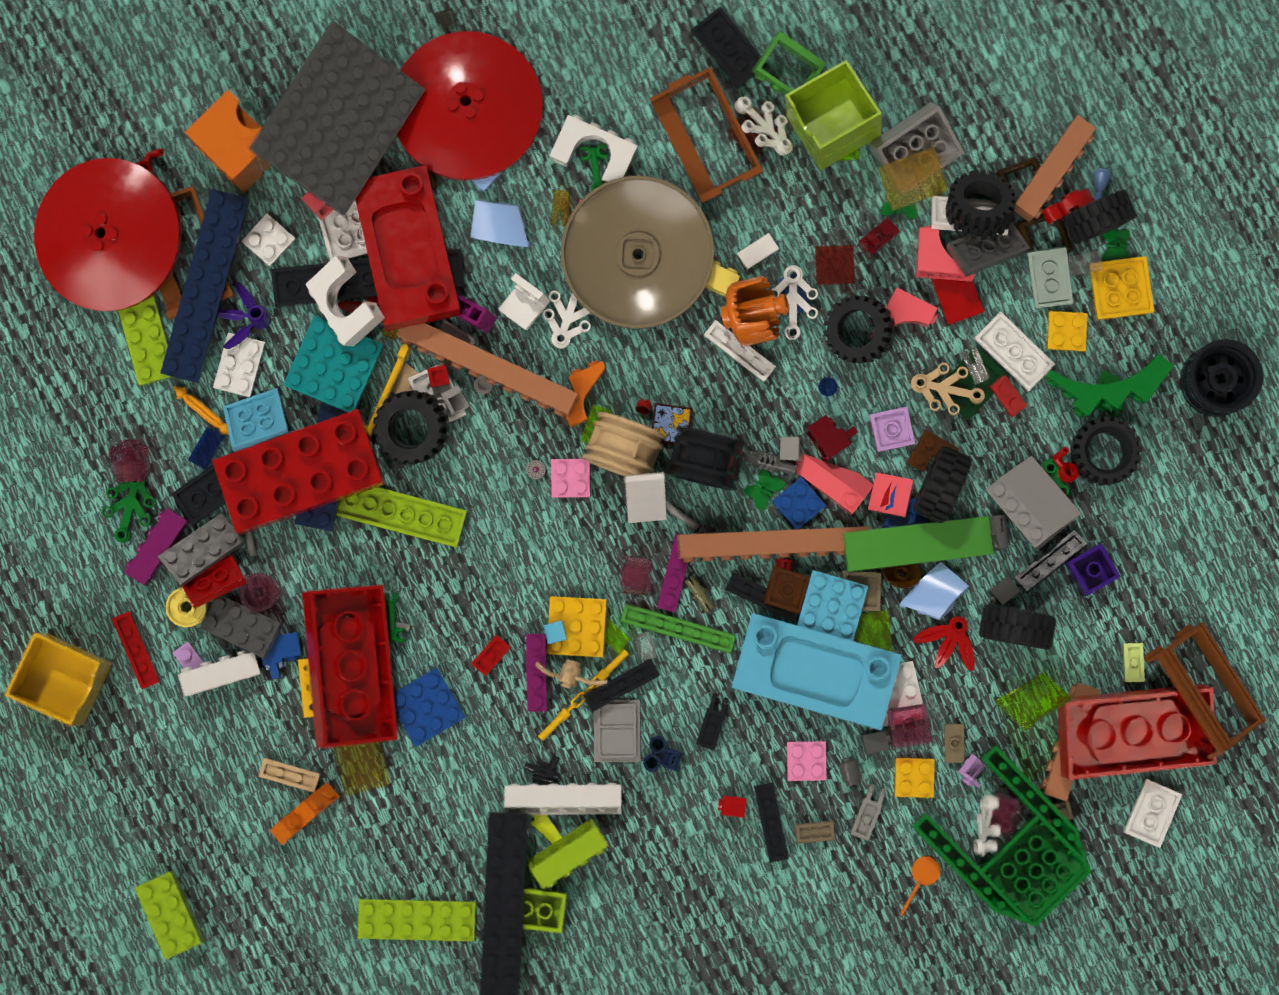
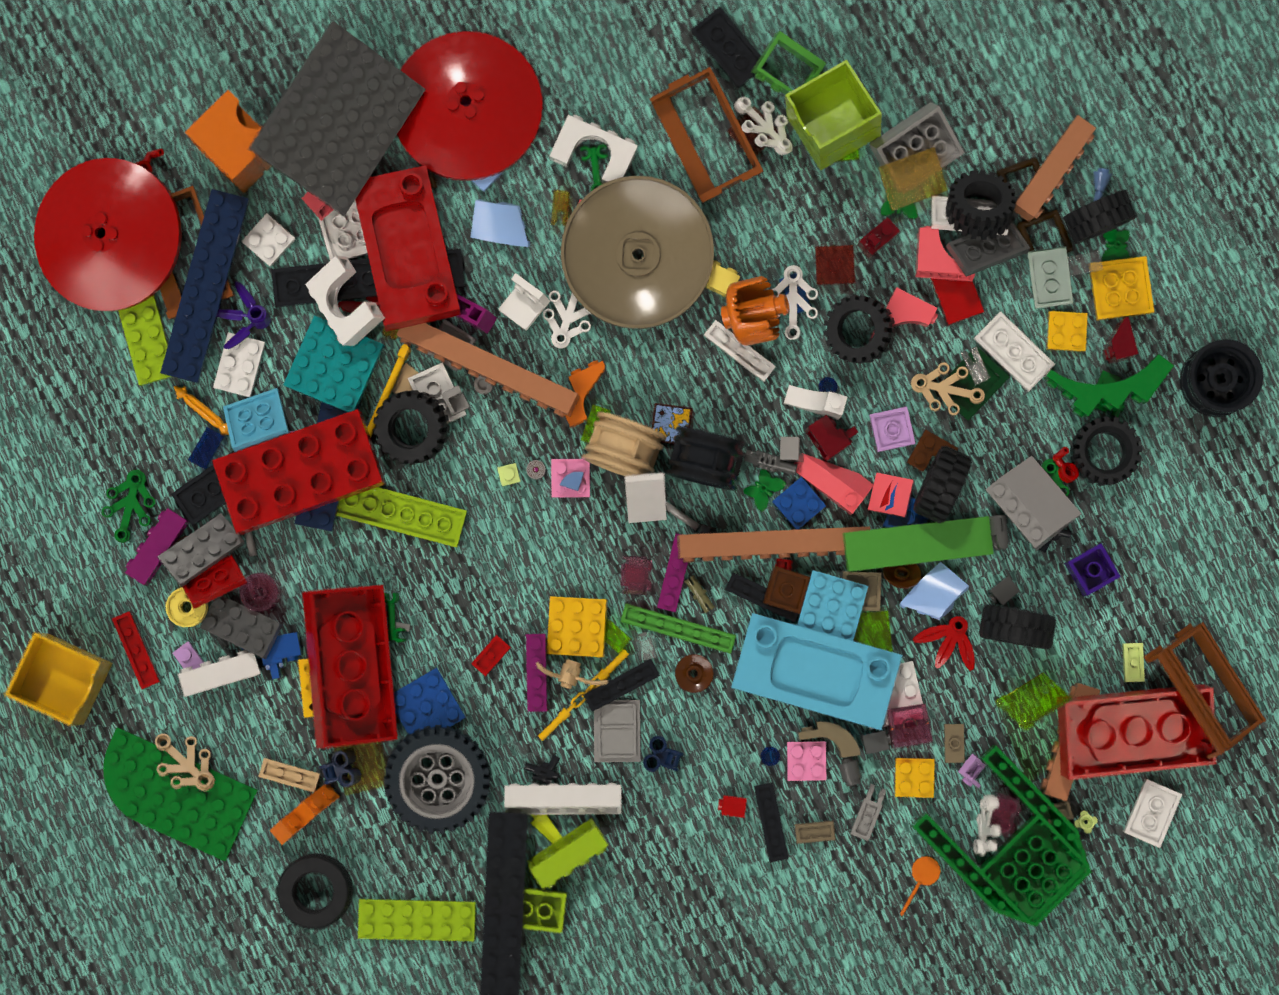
(129, 461): clear pink brick -> none
(169, 914): lime brick -> none
(186, 765): none -> tan plant
(192, 816): none -> green plate
(289, 900): none -> black tyre
(338, 769): none -> dark blue piece
(438, 376): red plate -> none
(438, 813): none -> wheel
(446, 20): clear smoke tile -> none
(508, 474): none -> yellowish green plate
(555, 632): medium azure tile -> none
(572, 480): none -> medium blue tile
(643, 407): red hinge -> none
(697, 663): none -> reddish brown dish
(712, 724): black hinge -> none
(757, 251): white tile -> none
(770, 756): none -> clear blue plate
(817, 402): none -> white arch
(841, 737): none -> dark tan arch
(1008, 396): red plate -> none
(1050, 561): black fence -> none
(1069, 203): red piece -> none
(1086, 827): none -> yellowish green plate
(1121, 343): none -> dark red slope

